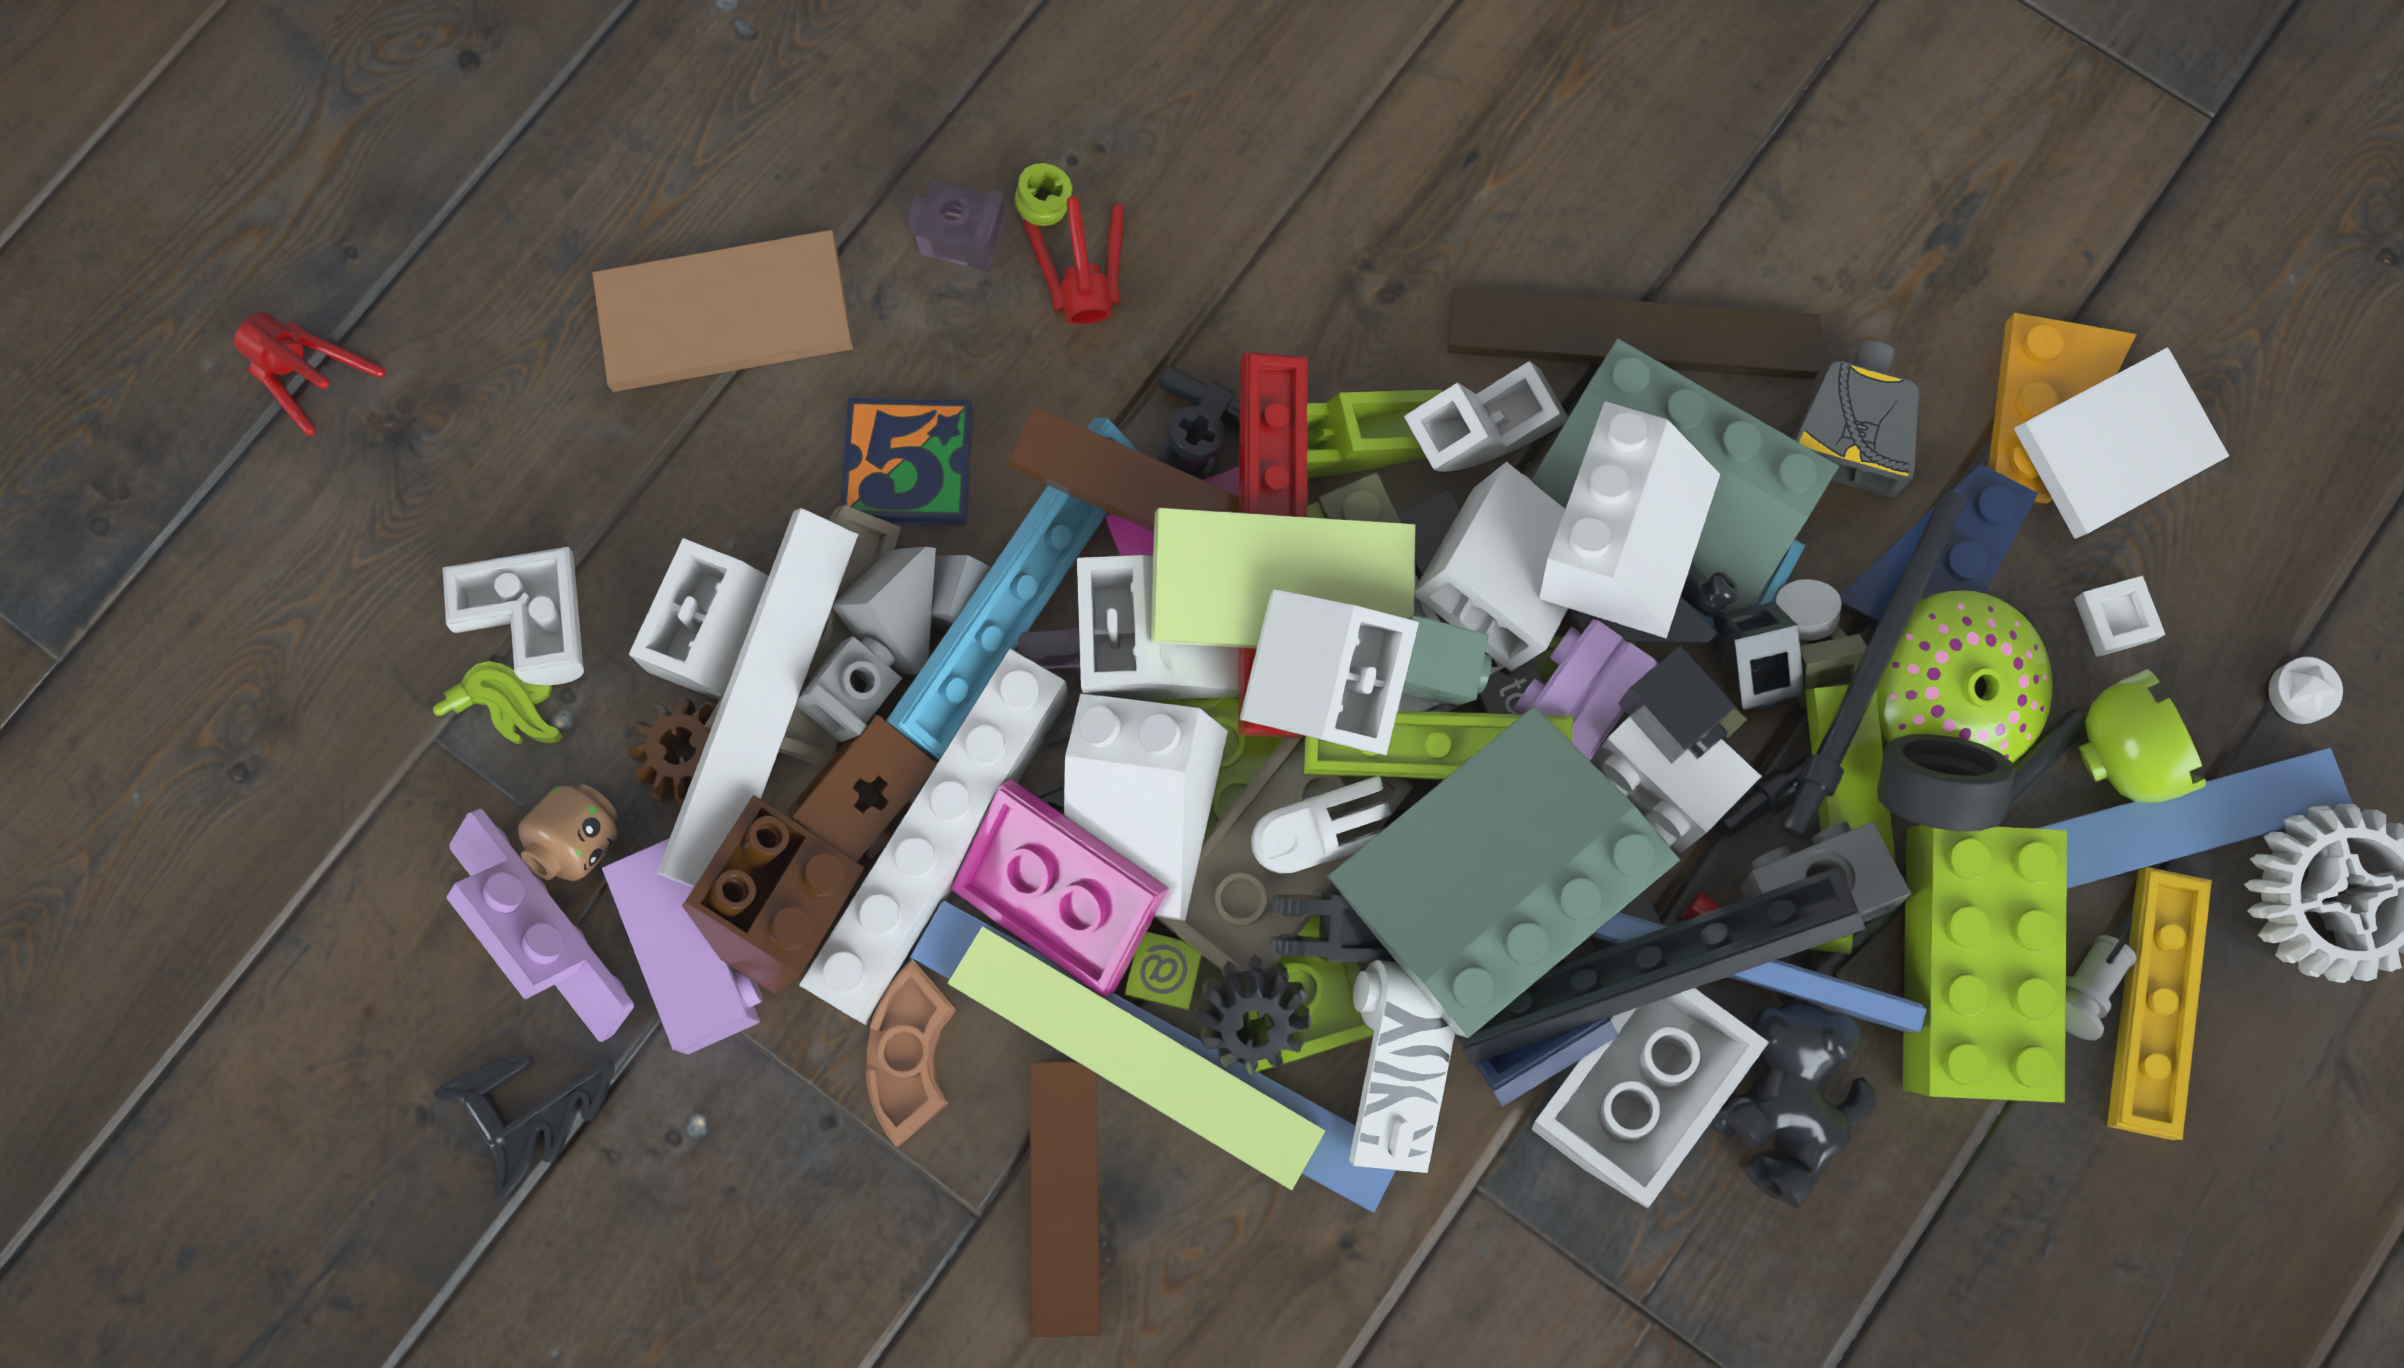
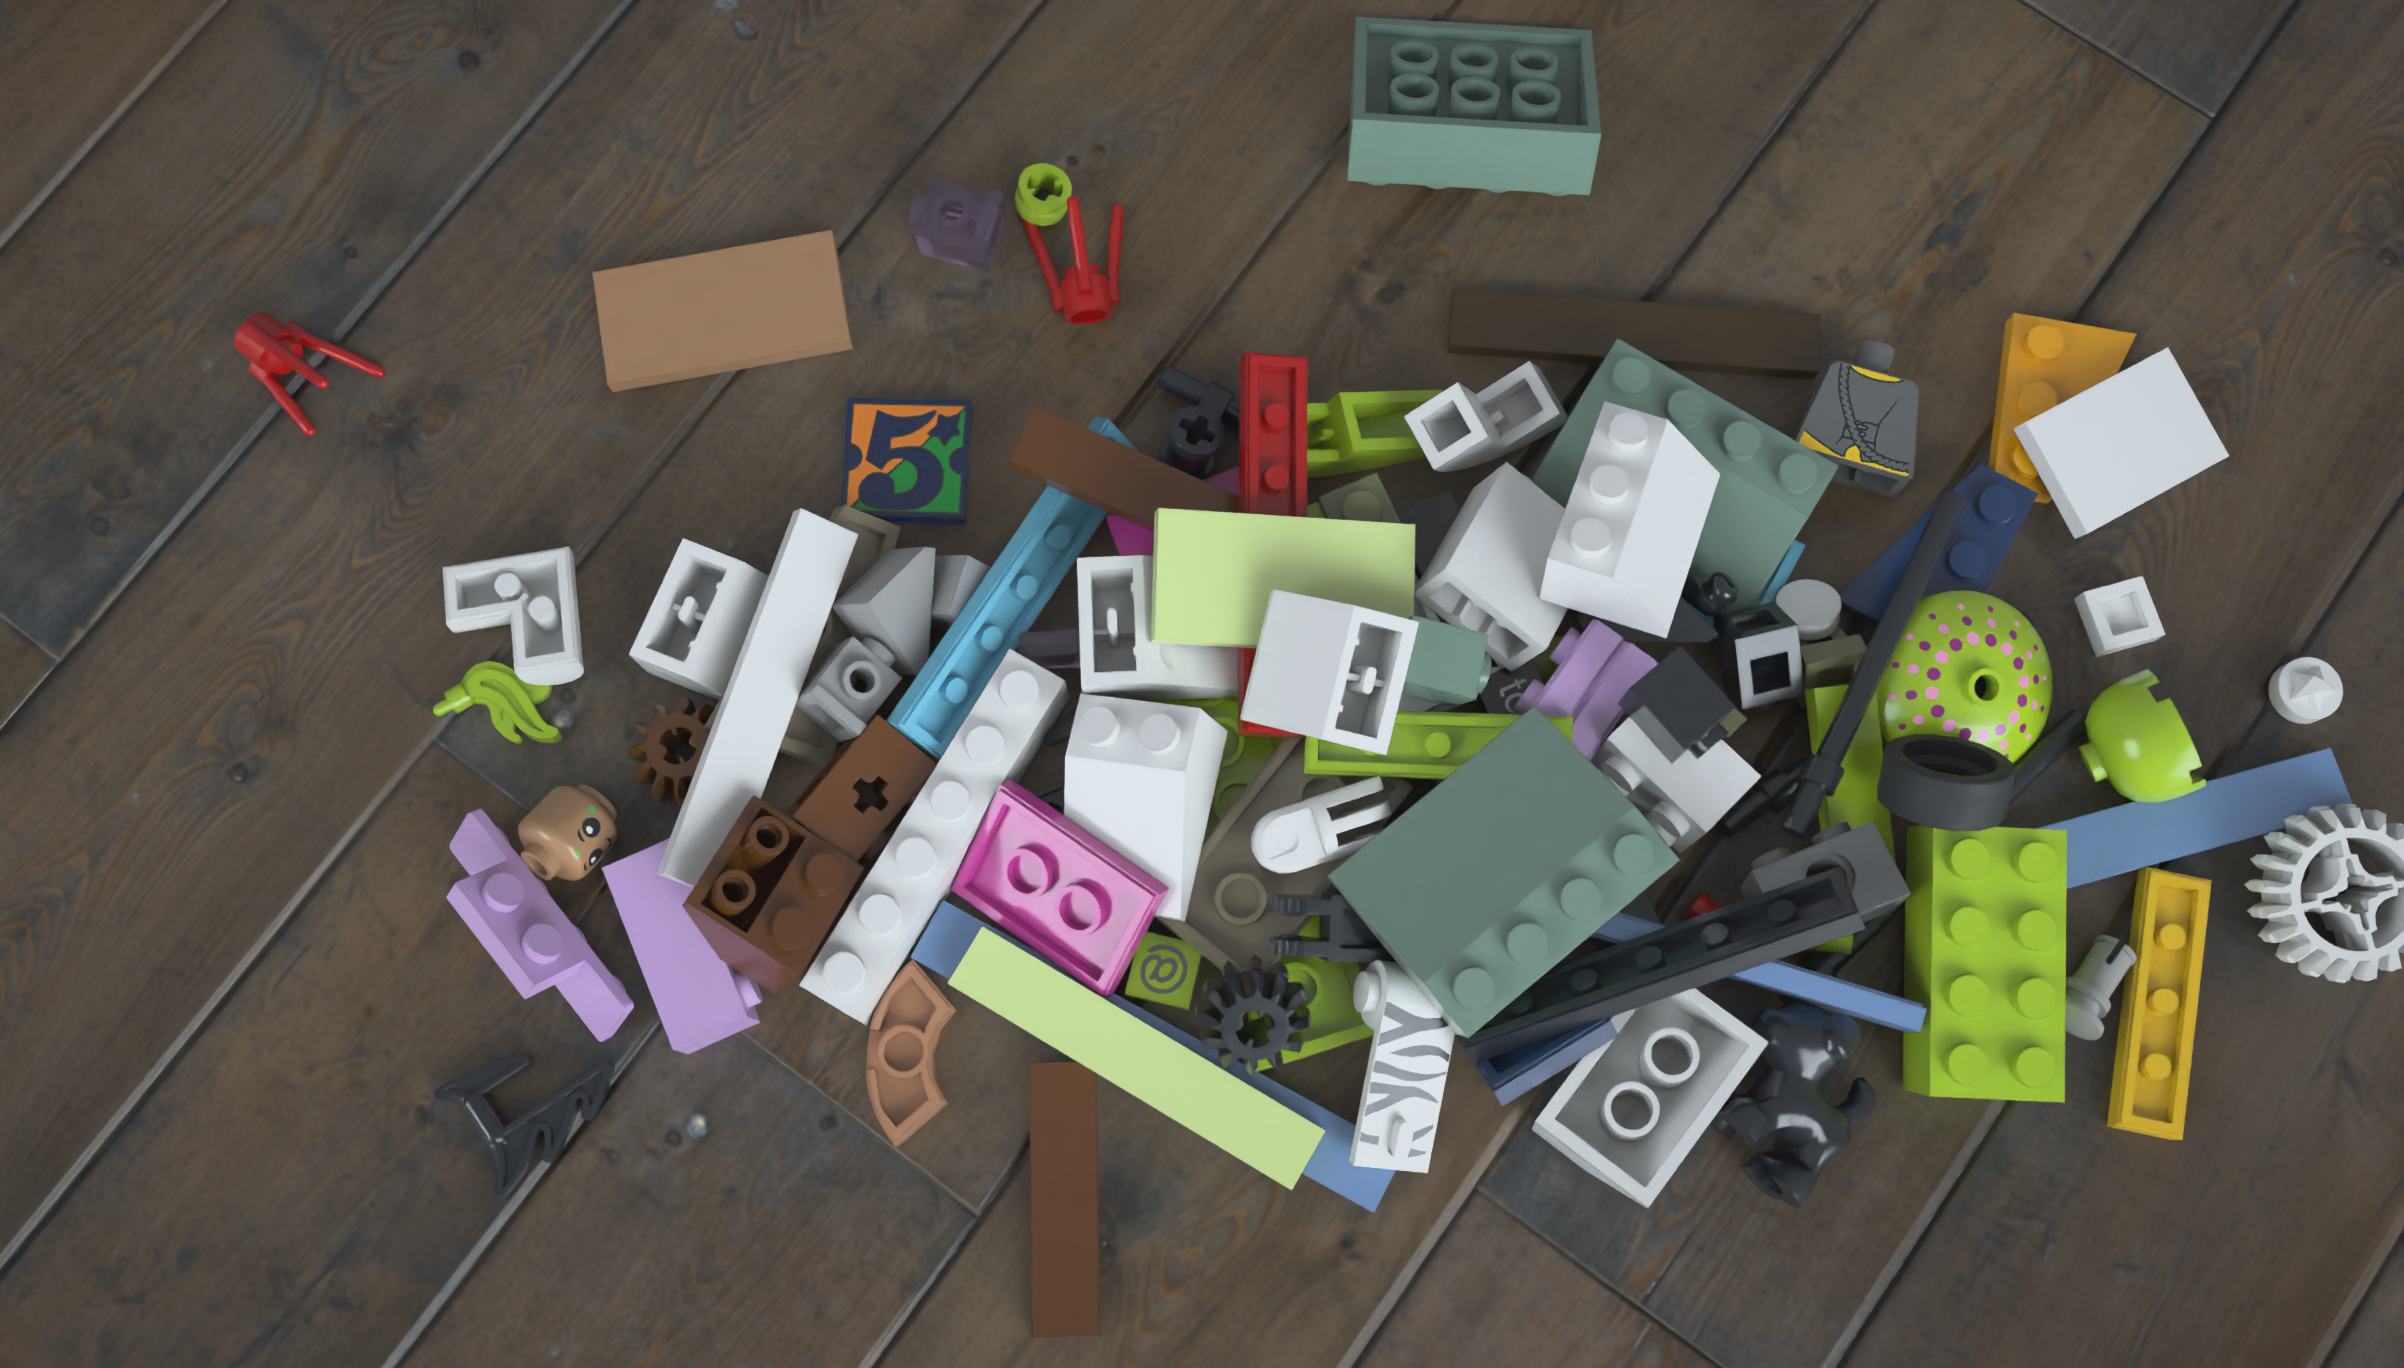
(1473, 106): none -> sand green slope

